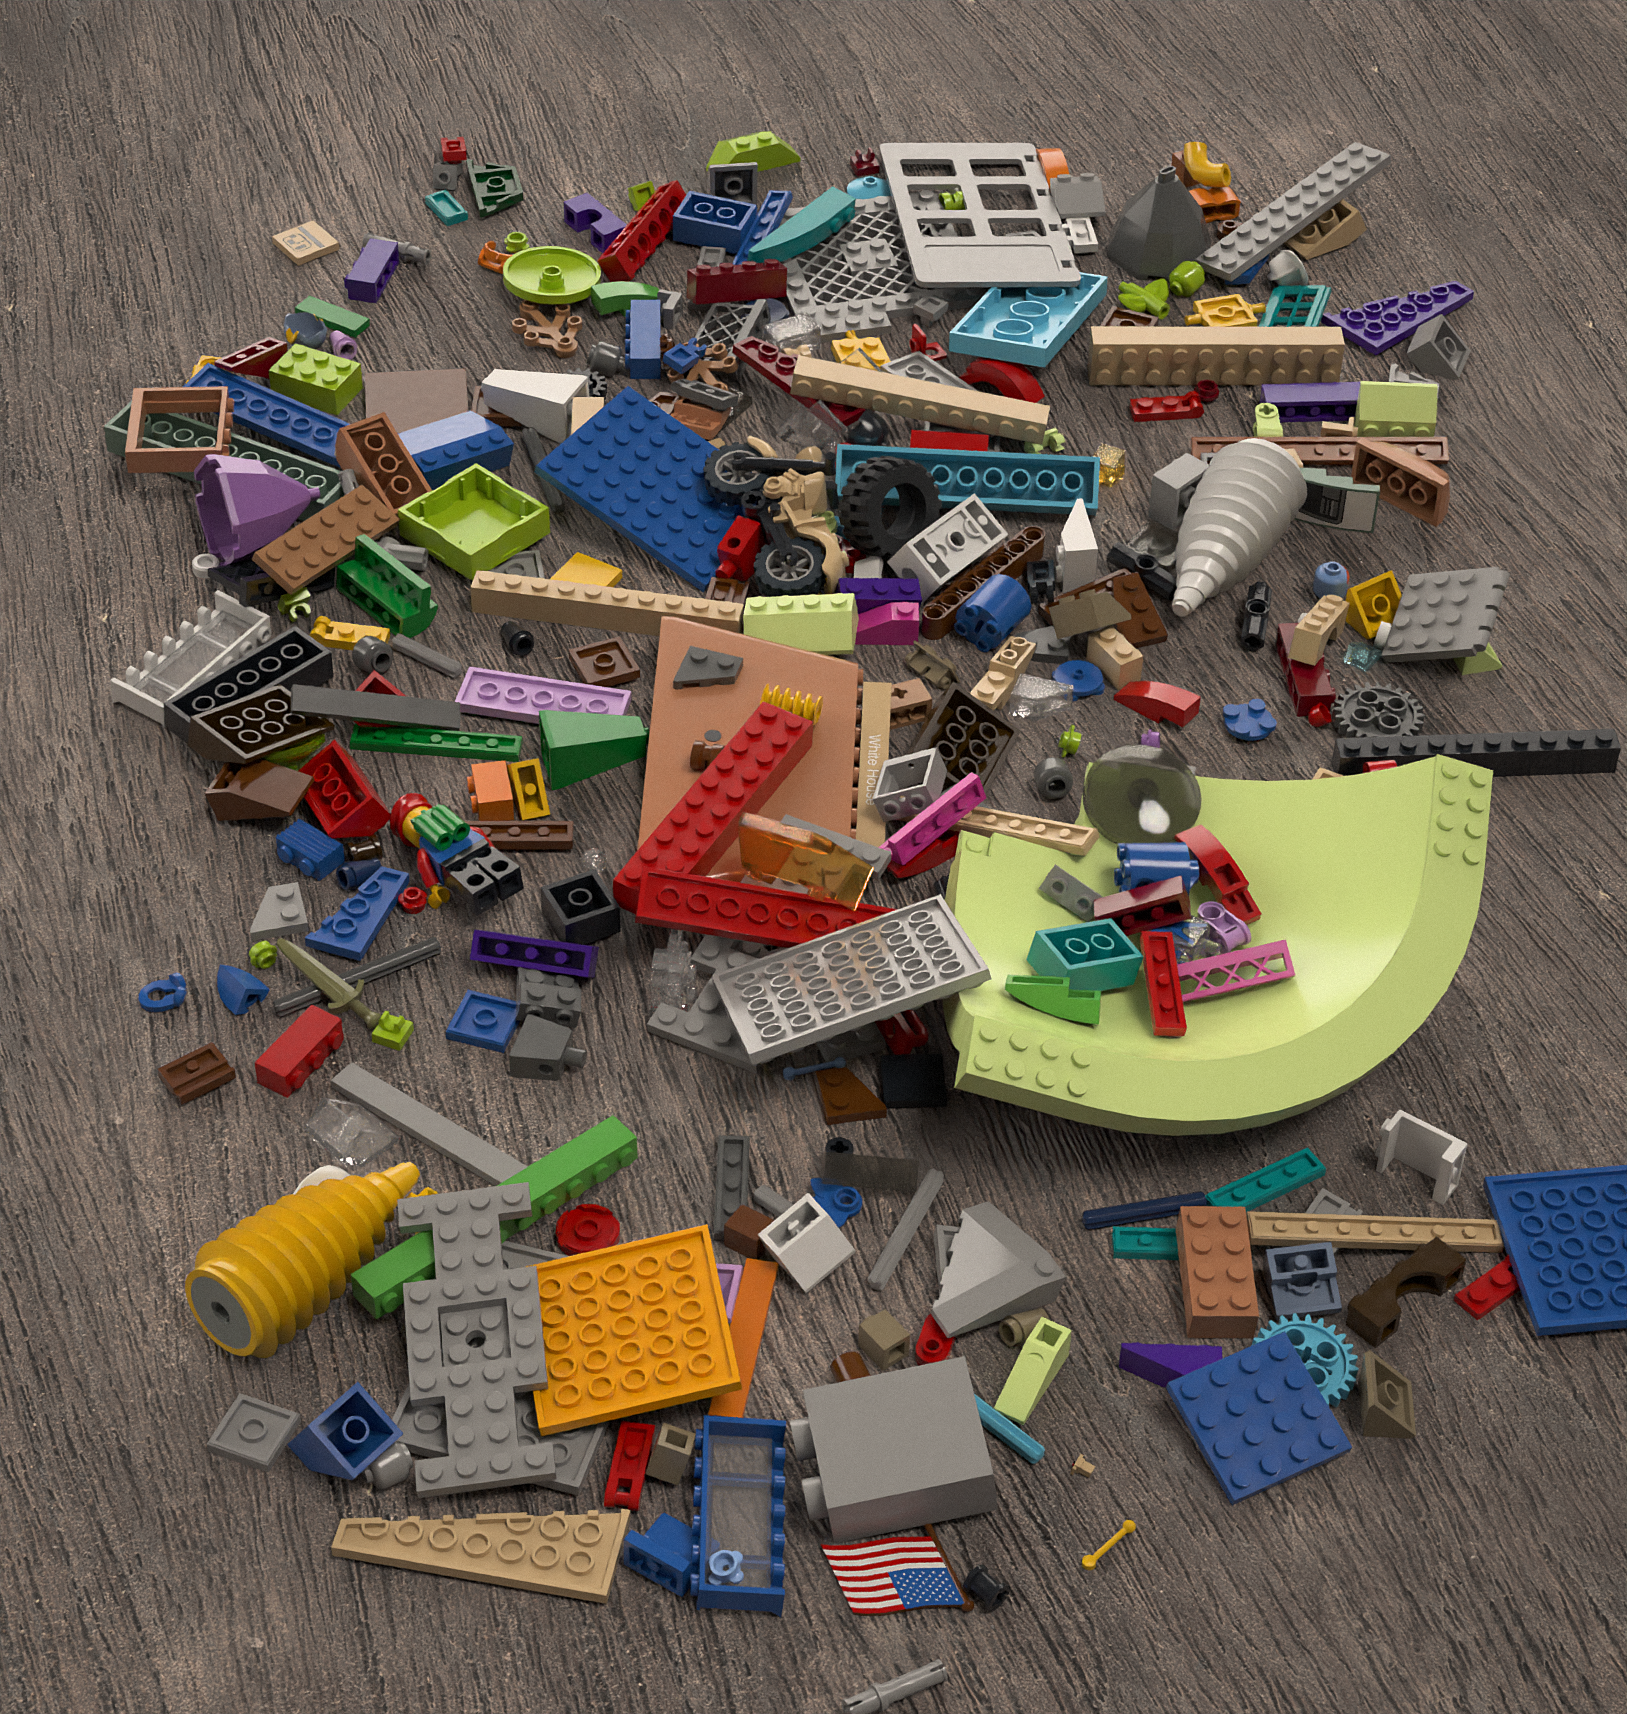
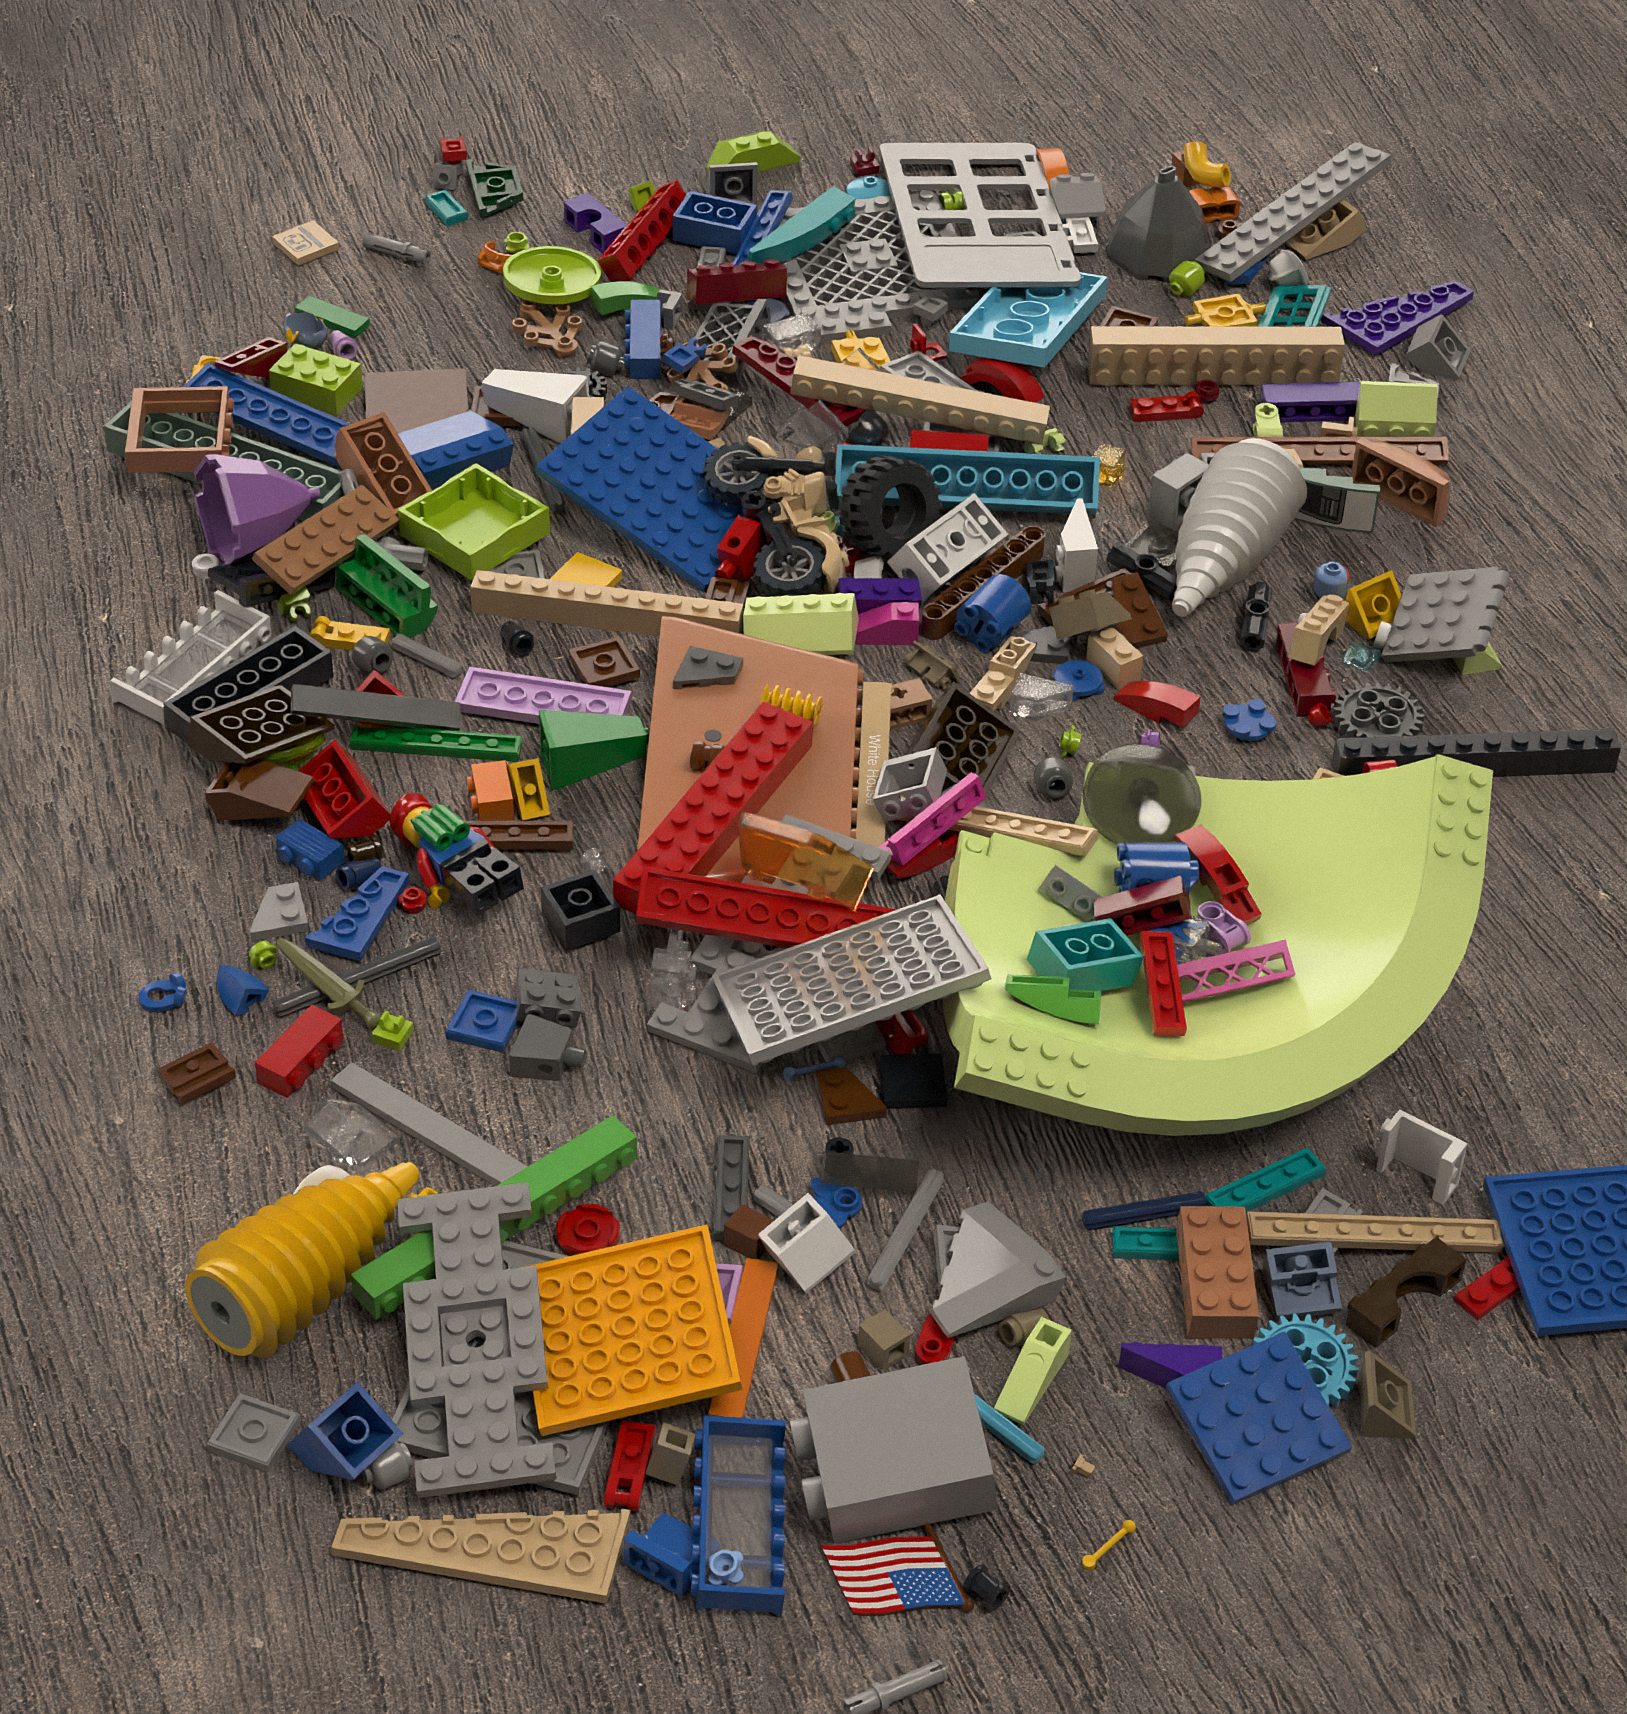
(372, 270): brick -> none
(534, 953): dark purple brick -> none
(1151, 297): lime plant -> none

